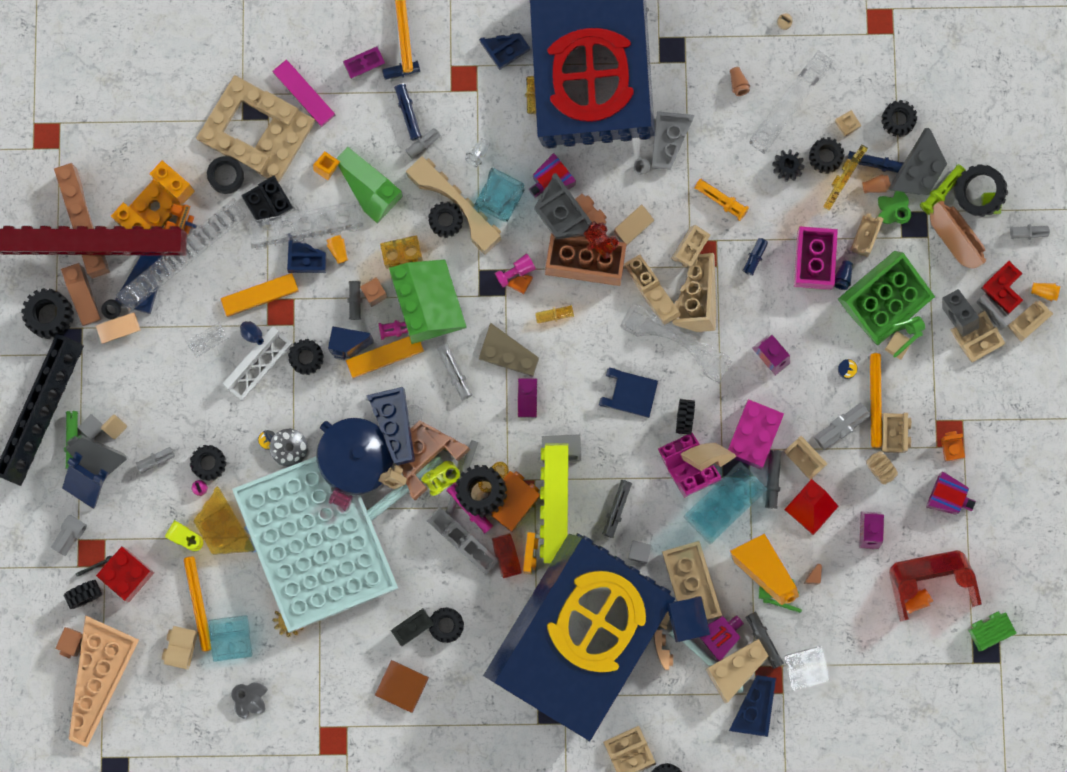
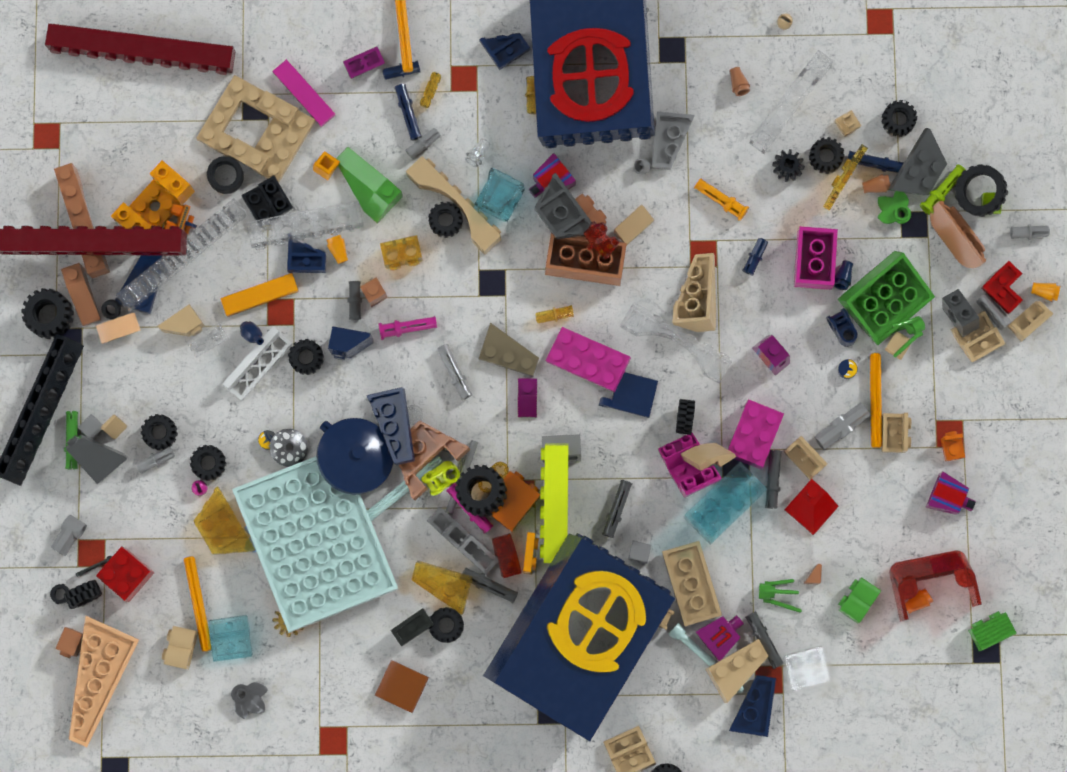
(53, 592): none -> black piece
(82, 482): dark blue flag -> none
(140, 48): none -> dark red brick
(170, 432): none -> black tyre
(182, 535): neon yellow piece -> none
(183, 323): none -> tan slope
(340, 499): clear pink bush -> none
(383, 356): light orange tile -> none
(393, 477): tan tile -> none
(427, 299): bright green slope -> none
(430, 90): none -> clear yellow axle
(444, 584): none -> clear yellow wing
(491, 586): none -> dark grey pin
(520, 283): orange tile -> none
(521, 266): dark pink piece -> none
(588, 359): none -> dark pink plate
(651, 289): tan slope -> none
(664, 656): light nougat slope -> none
(688, 619): dark blue slope -> none
(691, 246): tan hinge -> none
(764, 566): light orange slope -> none
(840, 324): none -> dark blue piece
(859, 600): none -> bright green brick
(866, 235): tan hinge -> none
(871, 530): magenta torso -> none
(882, 467): tan gear -> none

